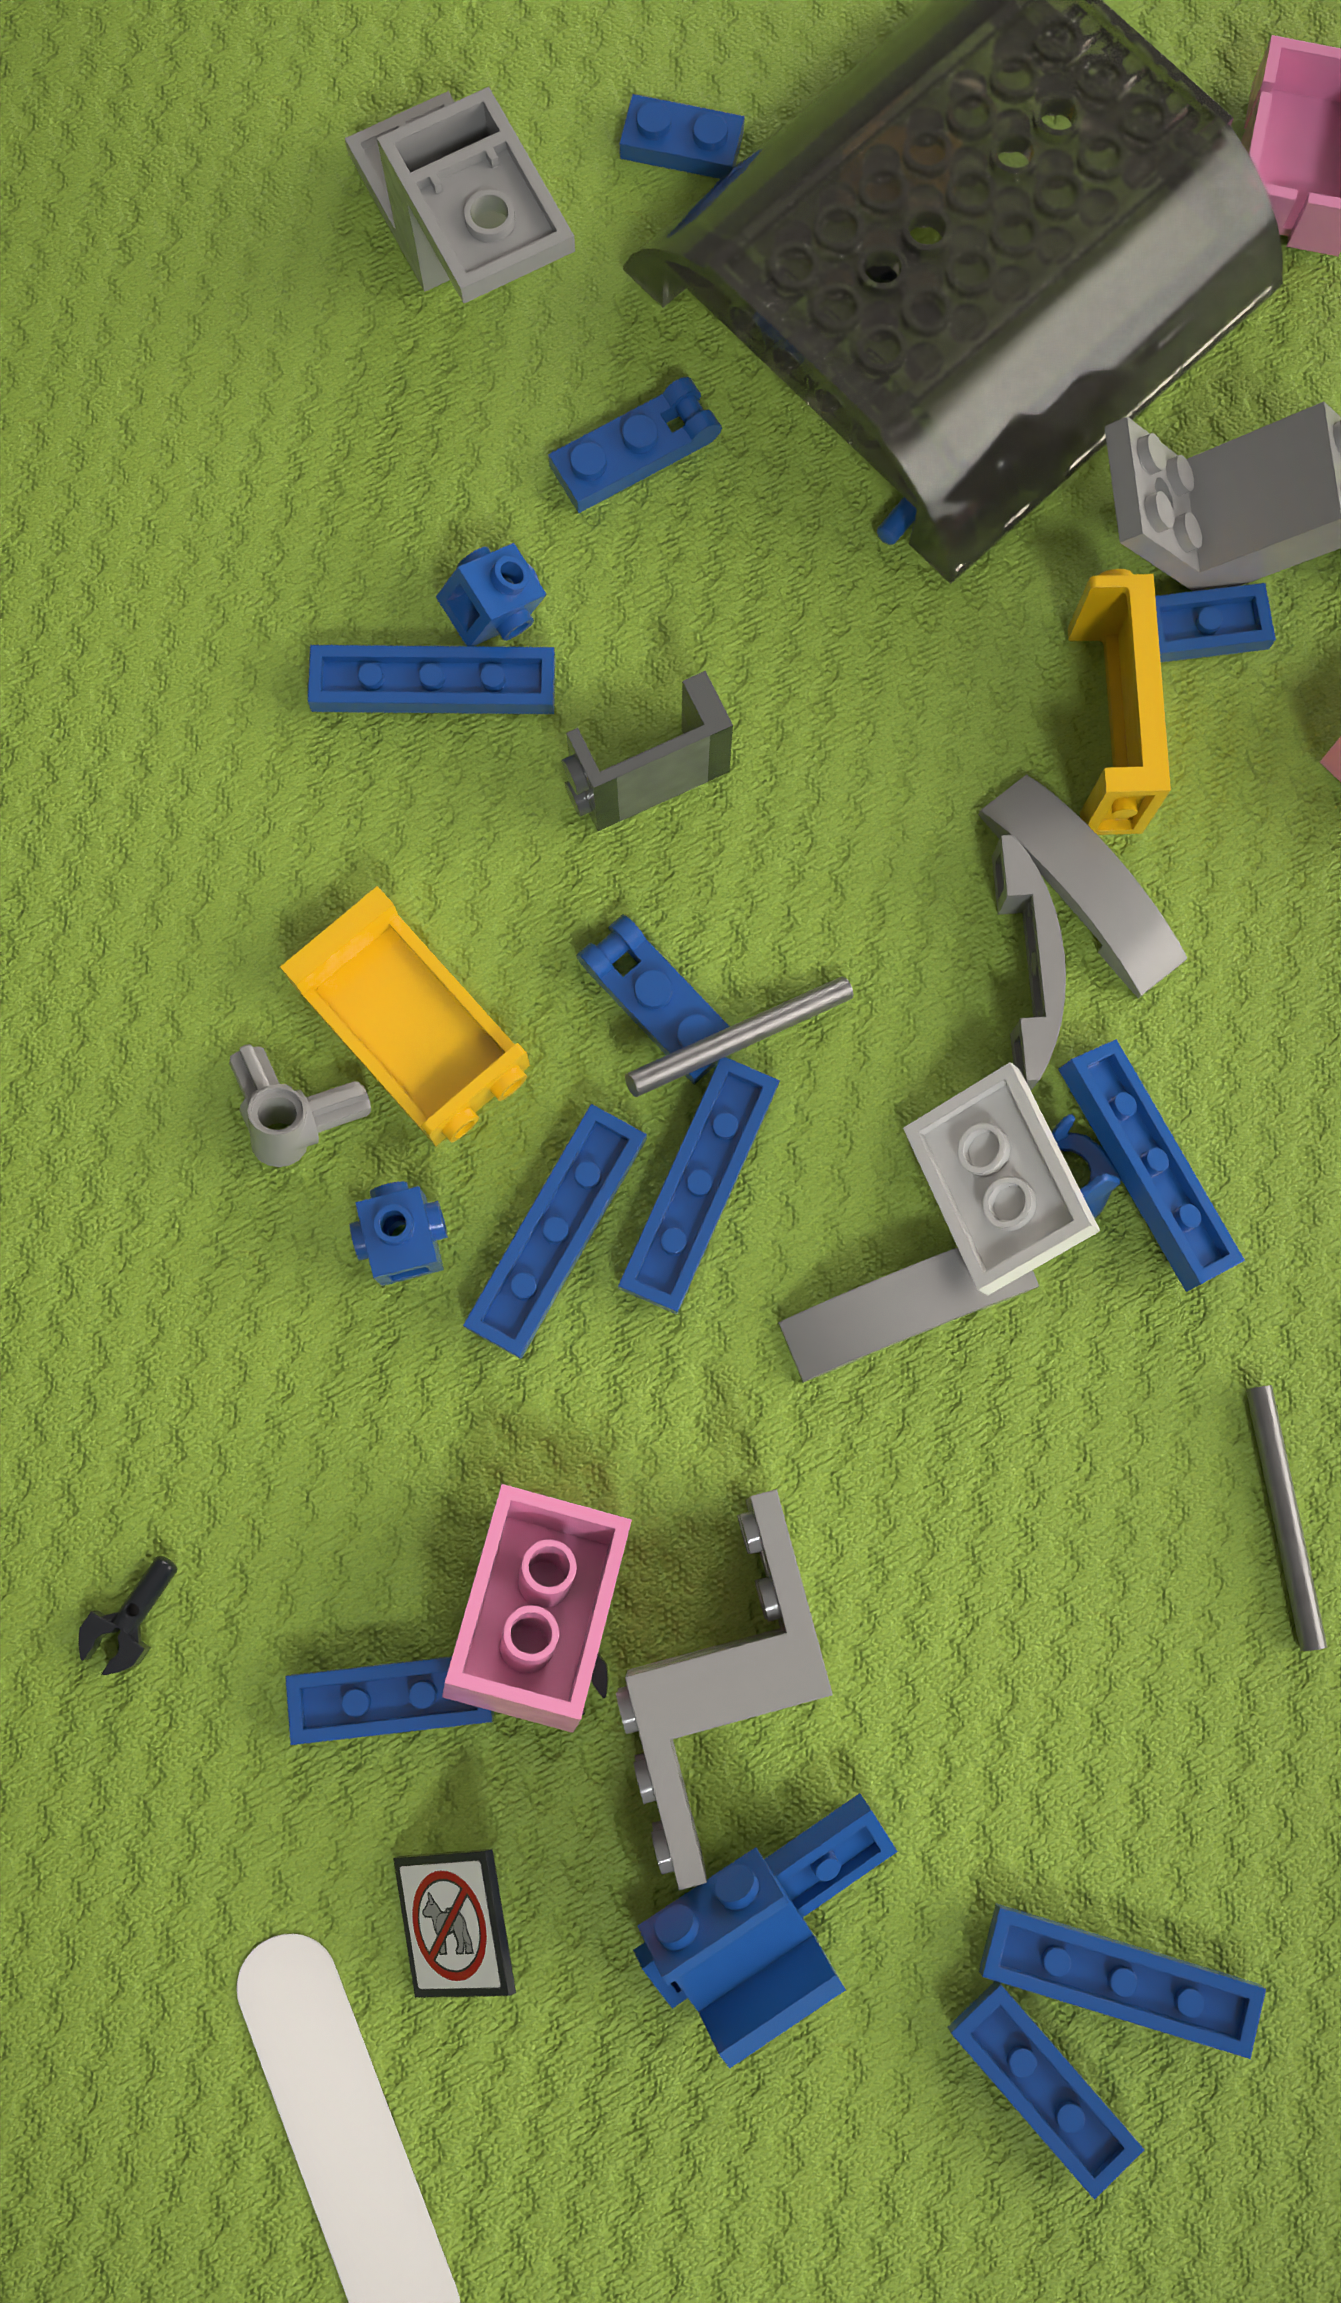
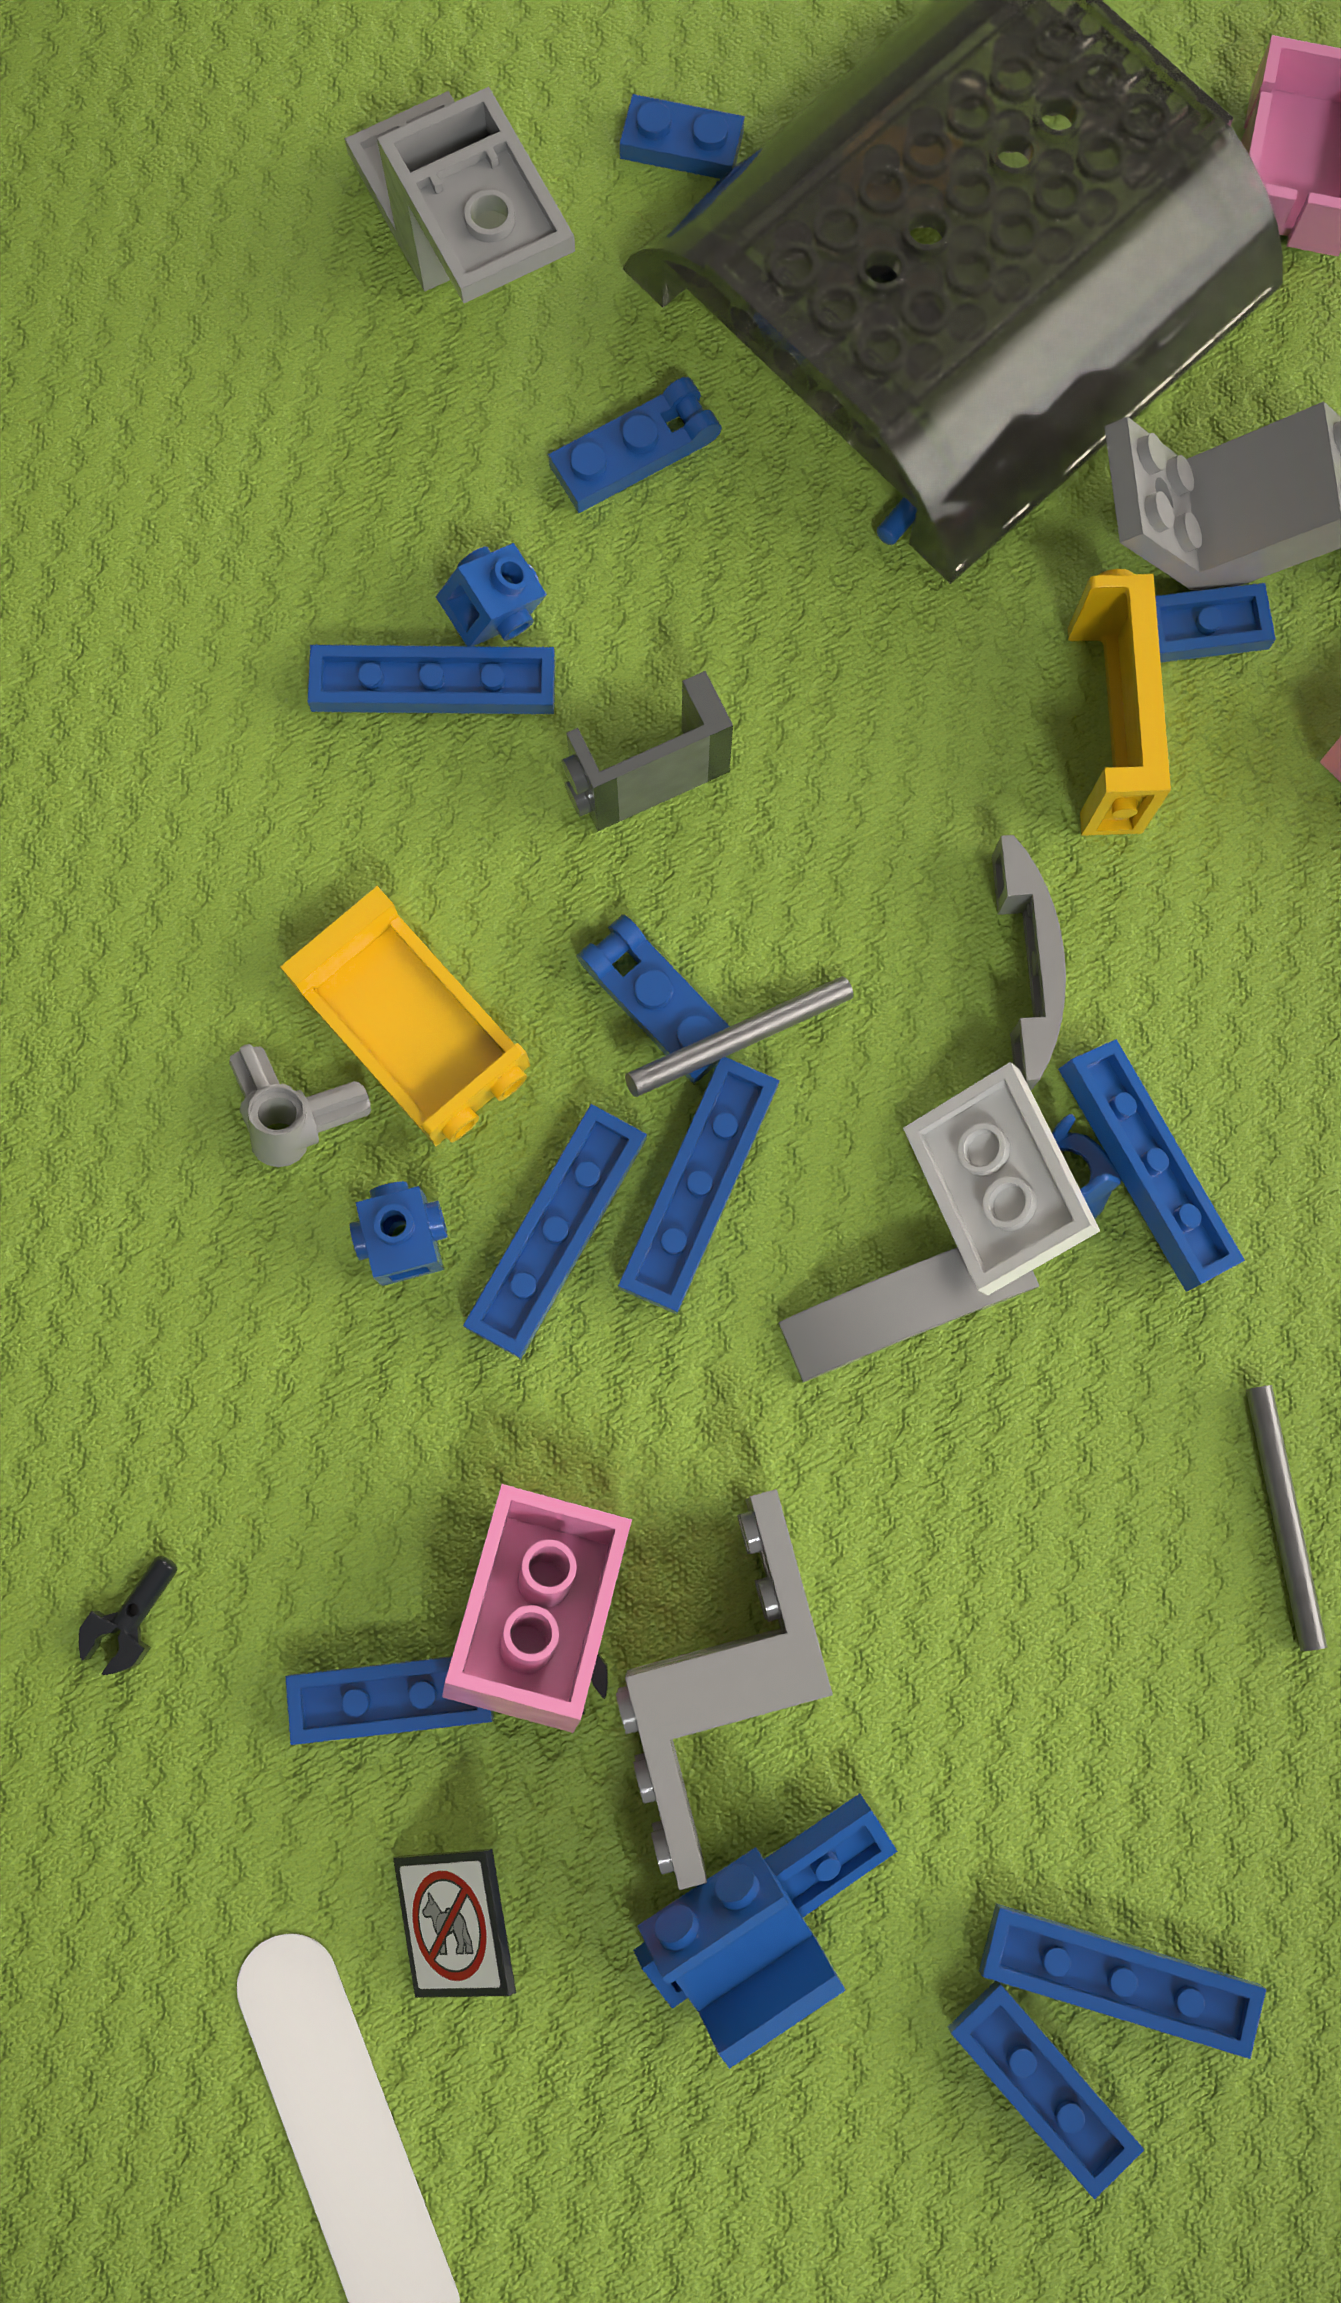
(1090, 882): light grey slope -> none

